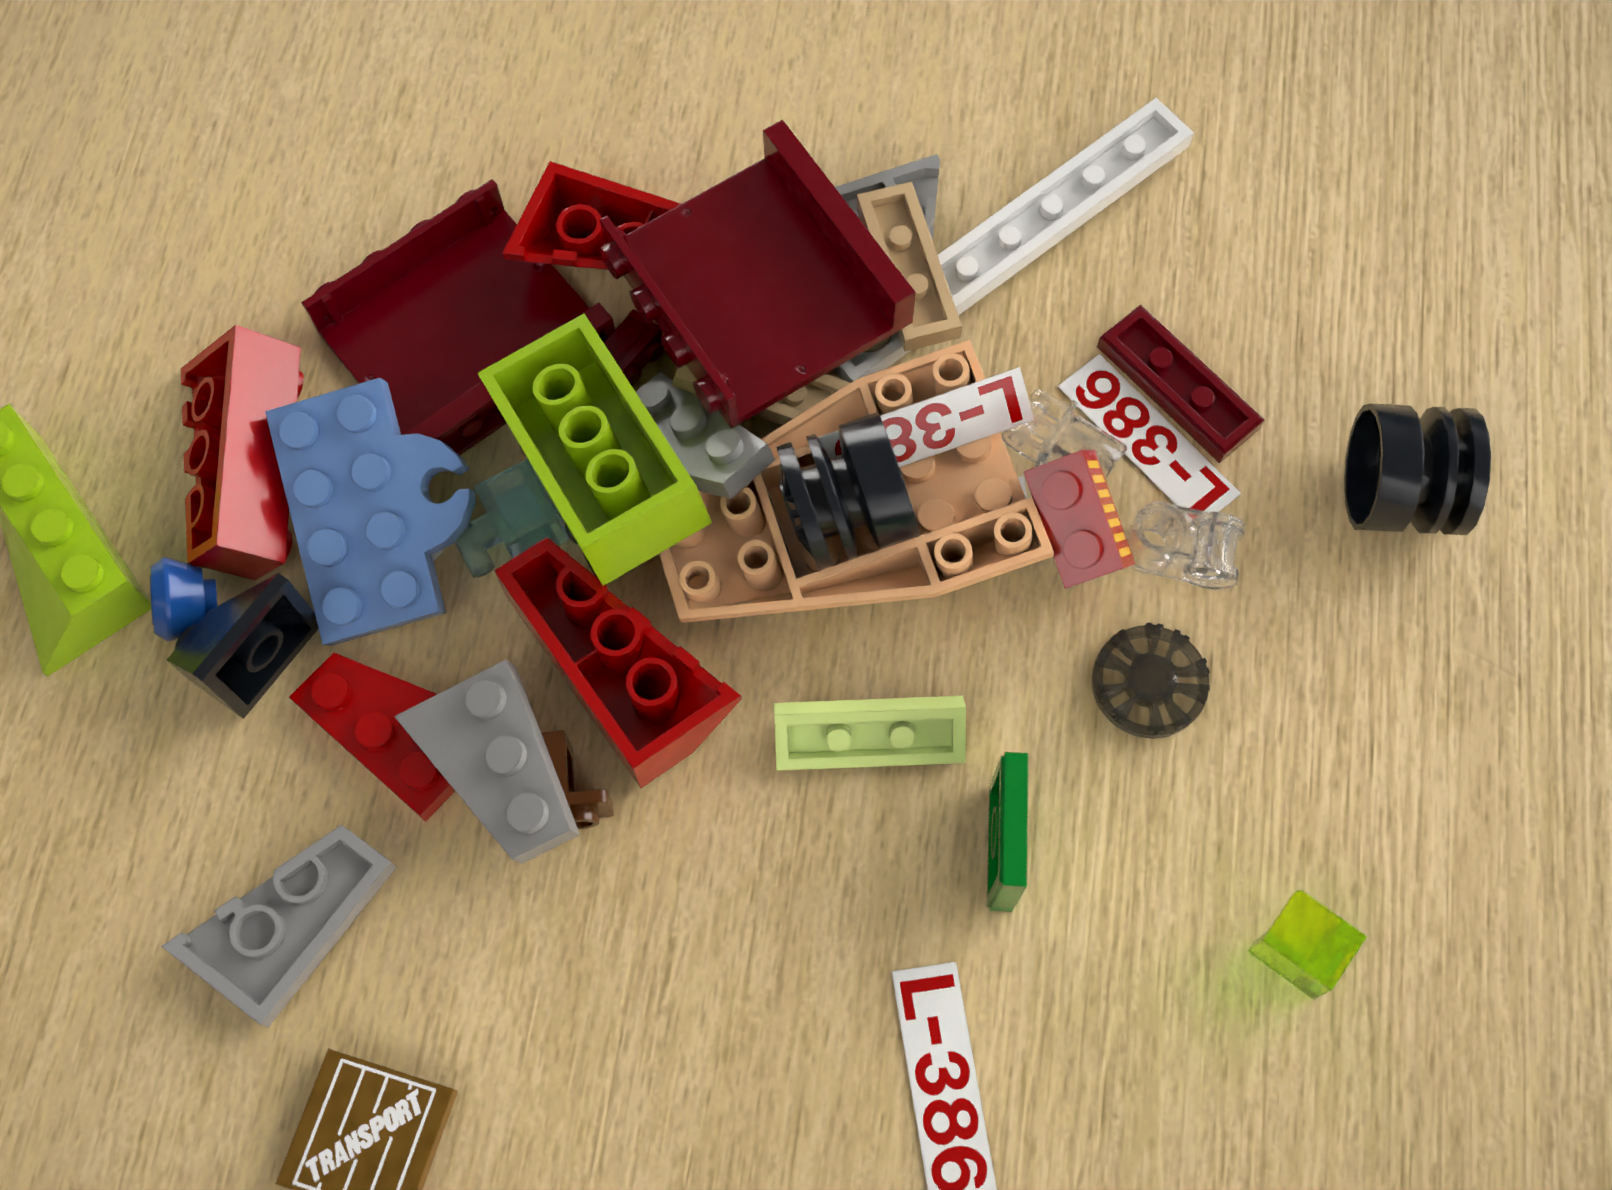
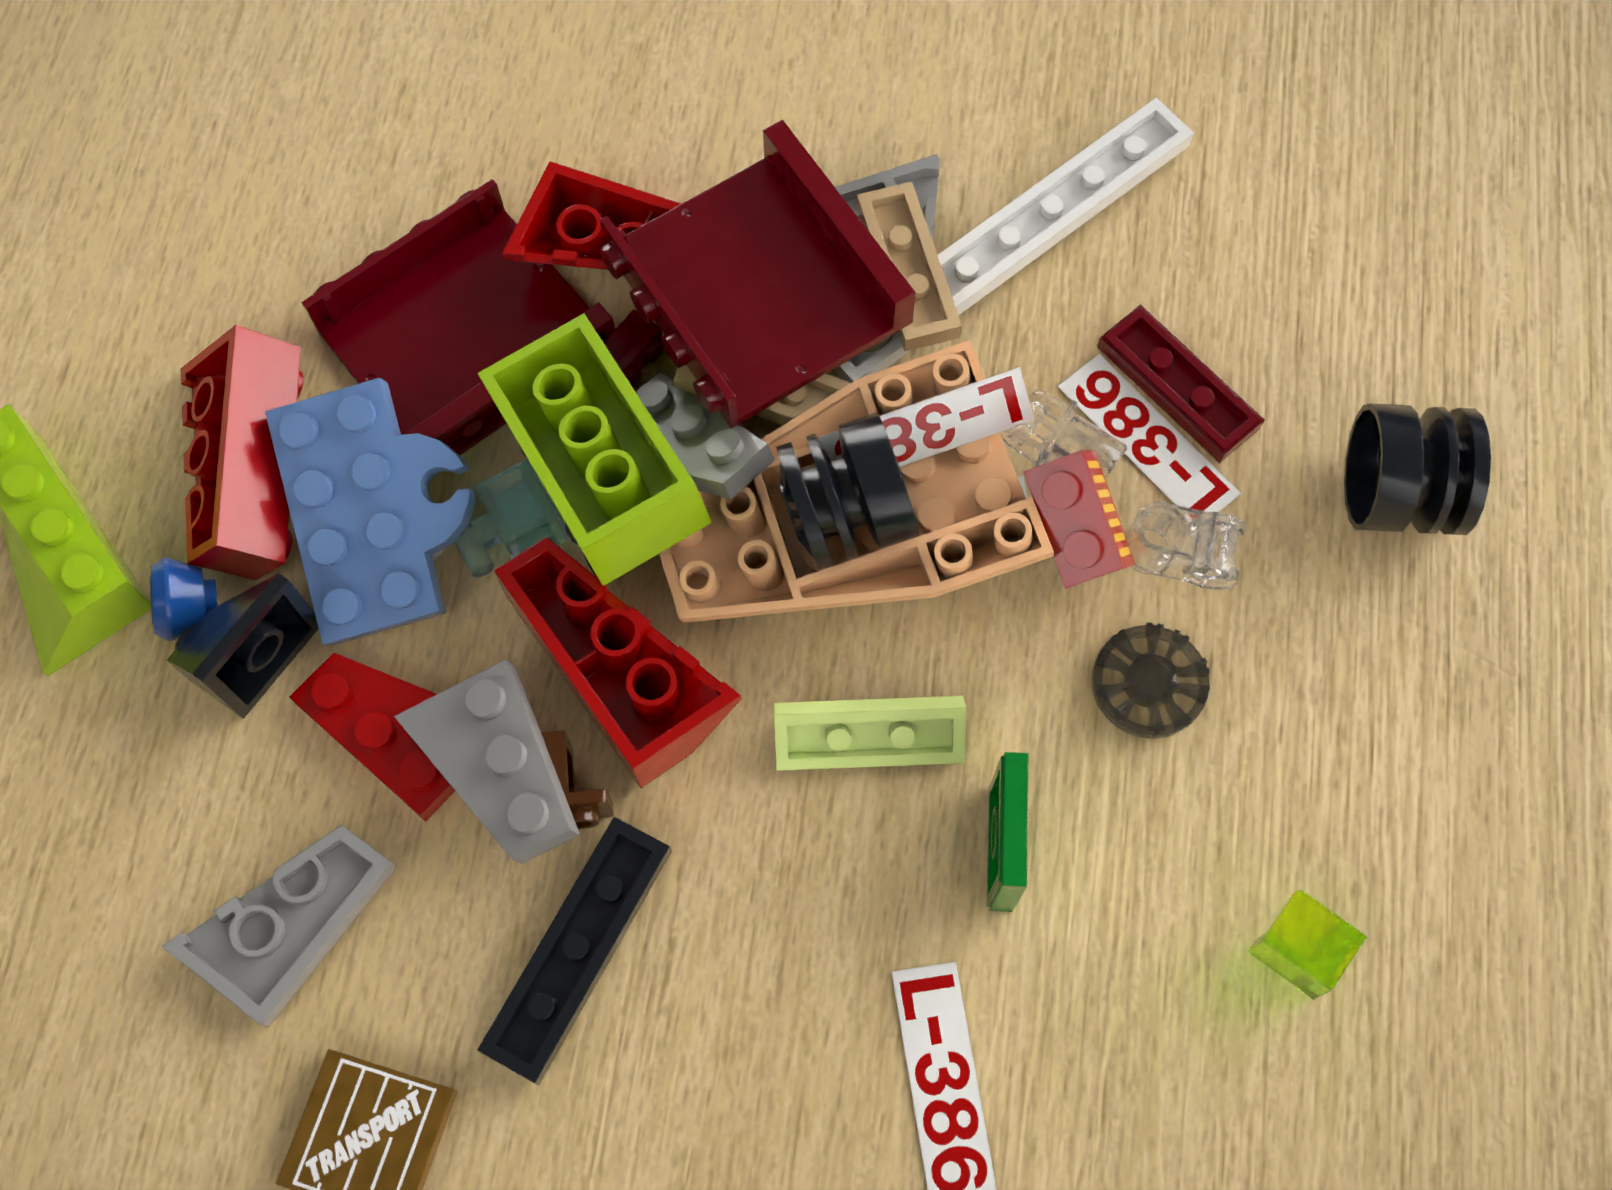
(575, 951): none -> black plate

